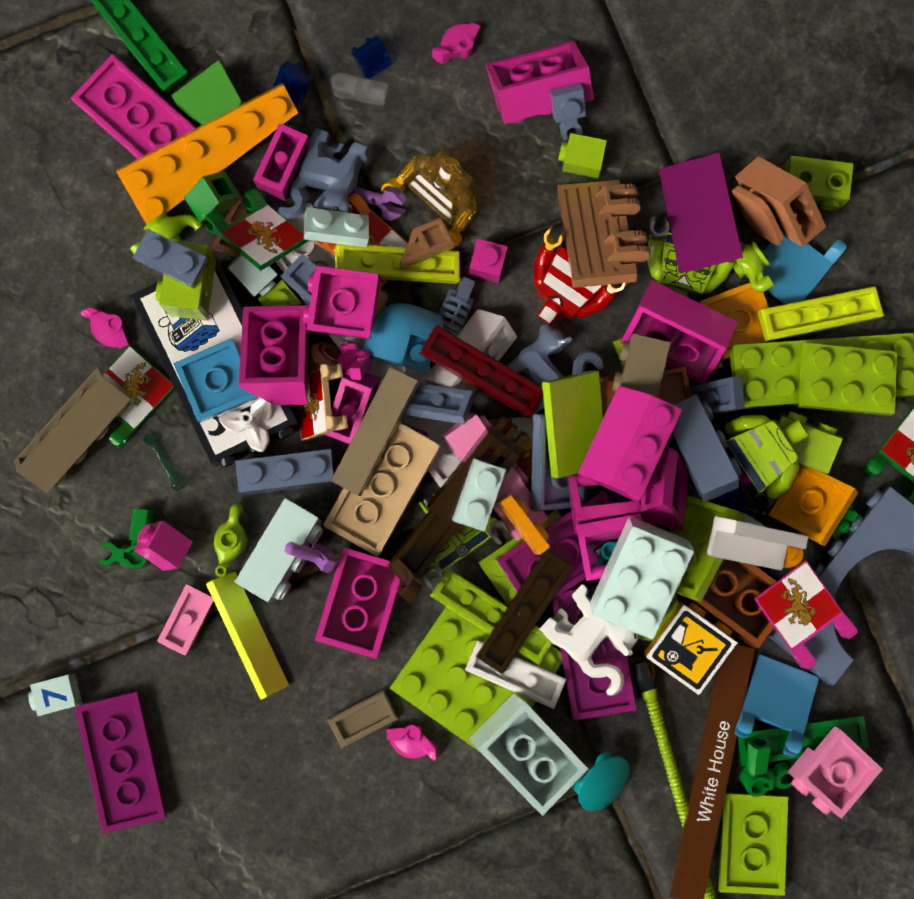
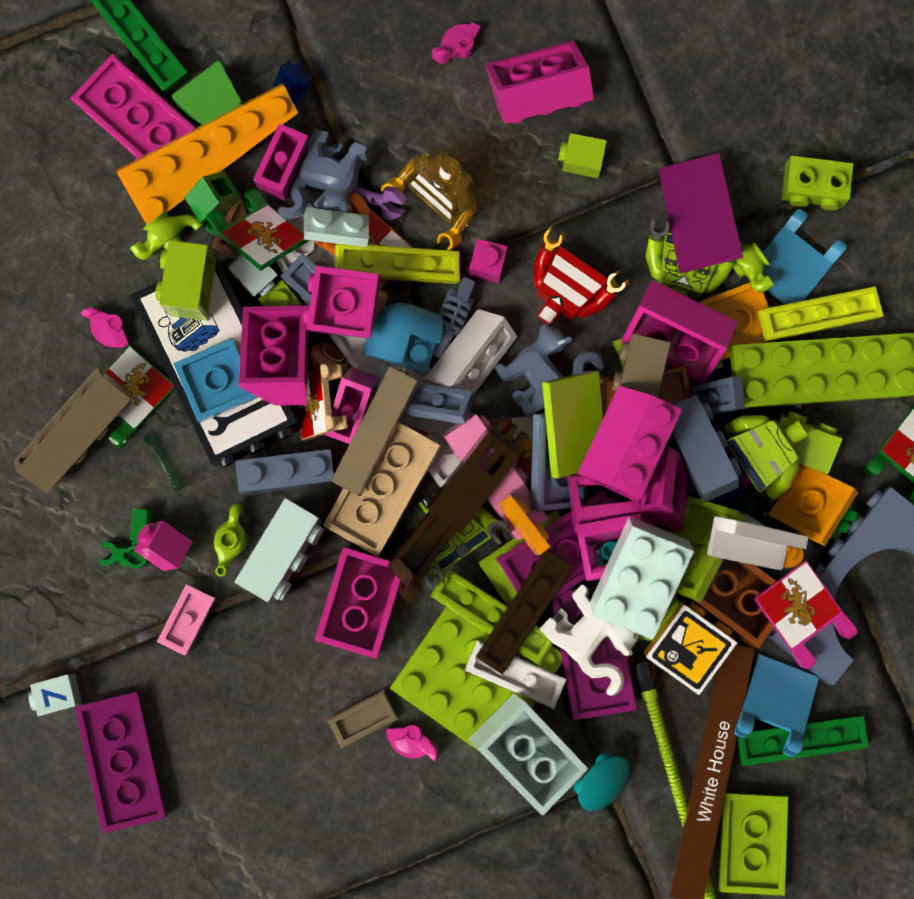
(170, 258): sand blue plate -> none
(238, 421): white plant -> none
(247, 635): neon yellow tile -> none
(317, 553): medium lavender bar -> none
(354, 361): dark pink piece -> none
(361, 89): clear bar -> none
(371, 57): clear blue tile -> none
(426, 243): medium nougat tile -> none
(479, 494): light aqua plate -> none
(482, 371): dark red tile -> none
(567, 106): sand blue plate -> none
(598, 232): medium nougat hinge -> none
(757, 776): green bar -> none
(777, 204): nougat brick -> none
(834, 773): bright pink plate -> none
(848, 379): lime plate -> none

